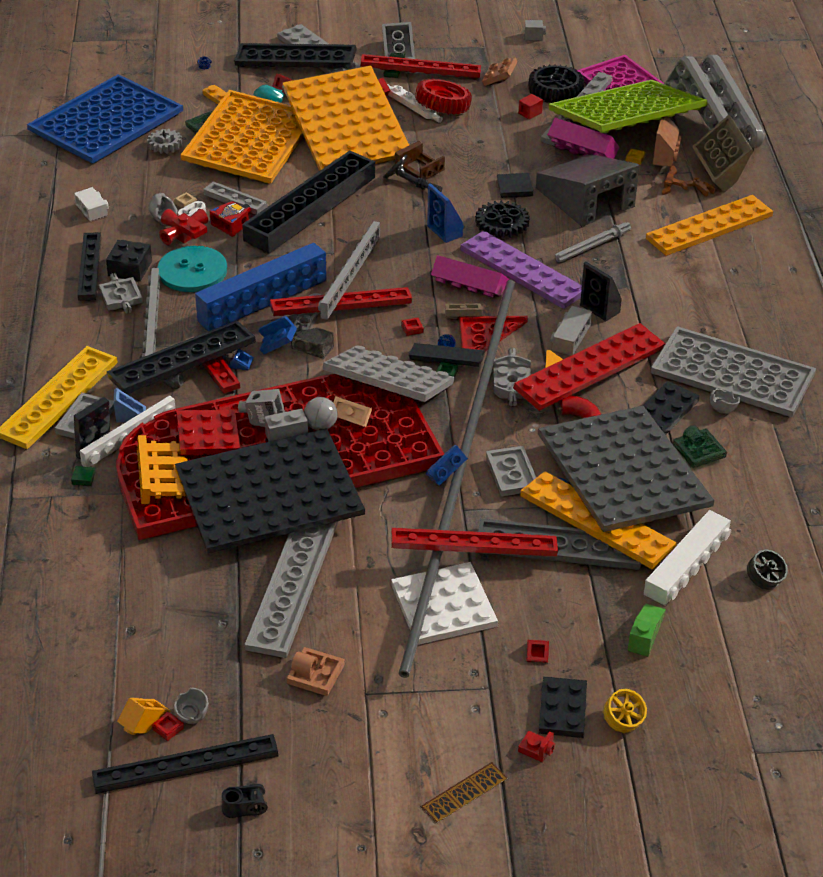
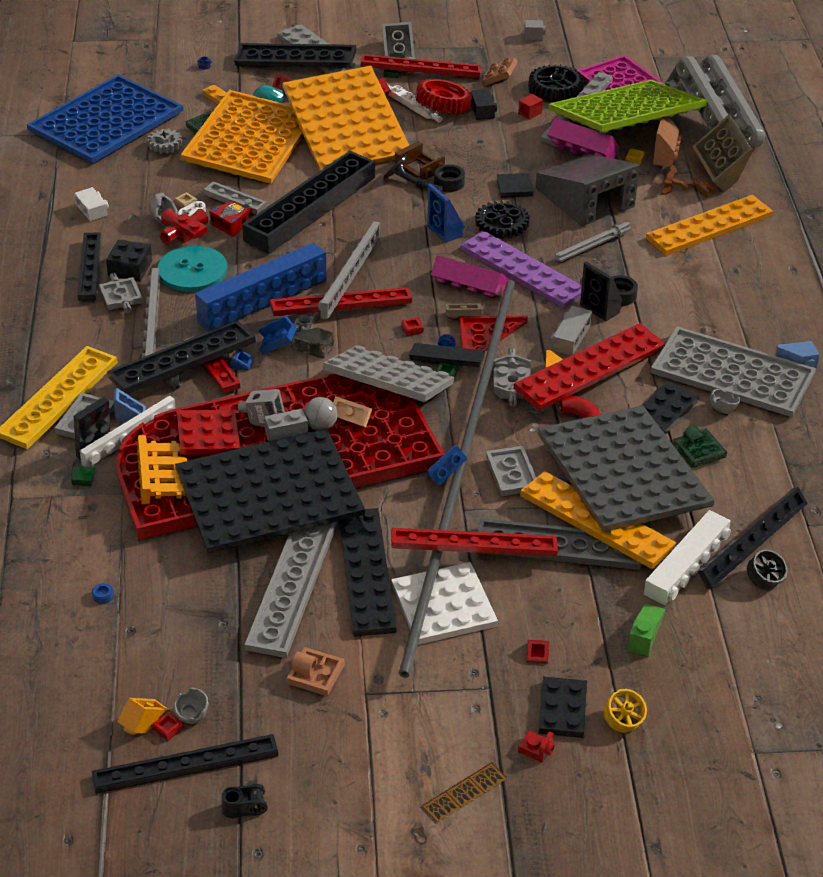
(102, 593): none -> blue tile
(367, 575): none -> black plate
(449, 170): none -> black tyre
(483, 104): none -> black brick
(628, 284): none -> black tyre
(752, 538): none -> black plate
(799, 352): none -> medium blue slope

